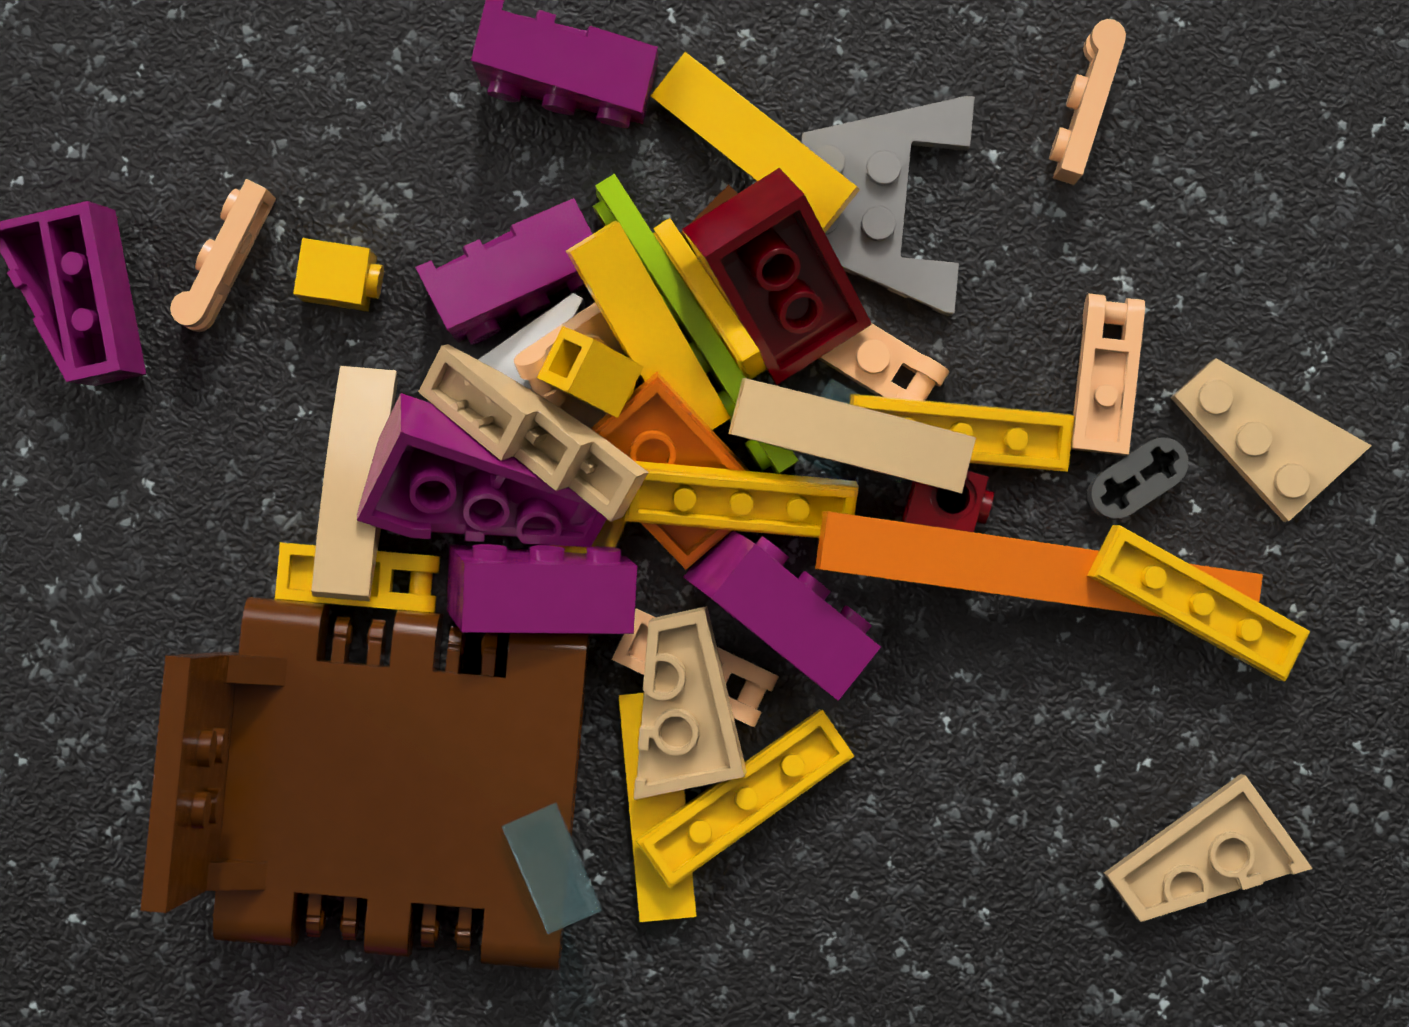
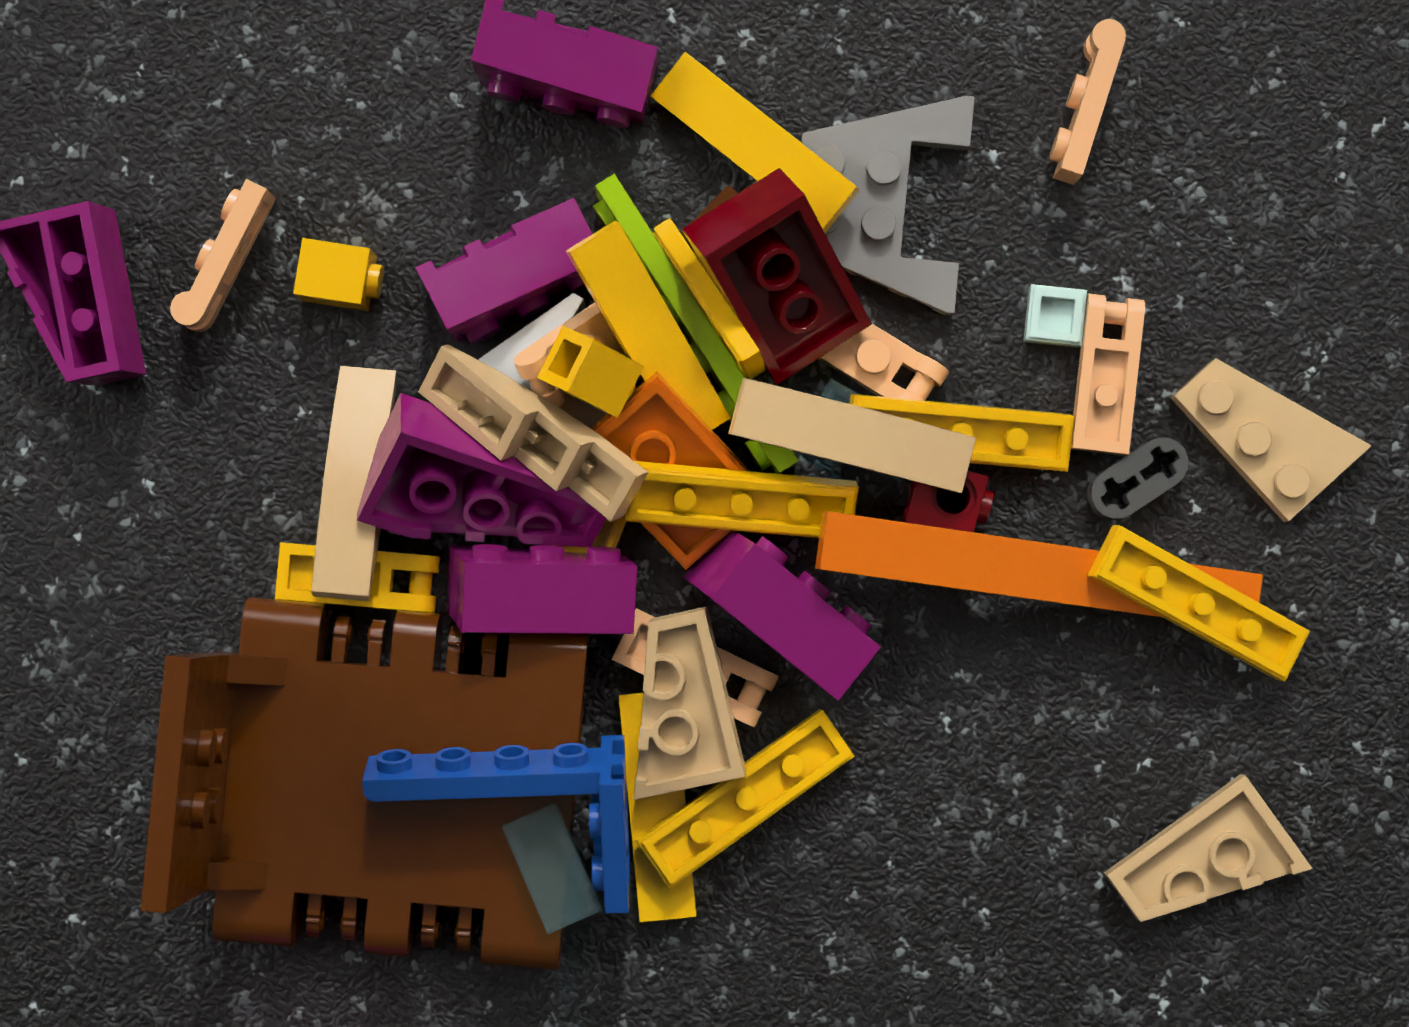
(521, 773): none -> blue bracket
(1055, 316): none -> light aqua tile

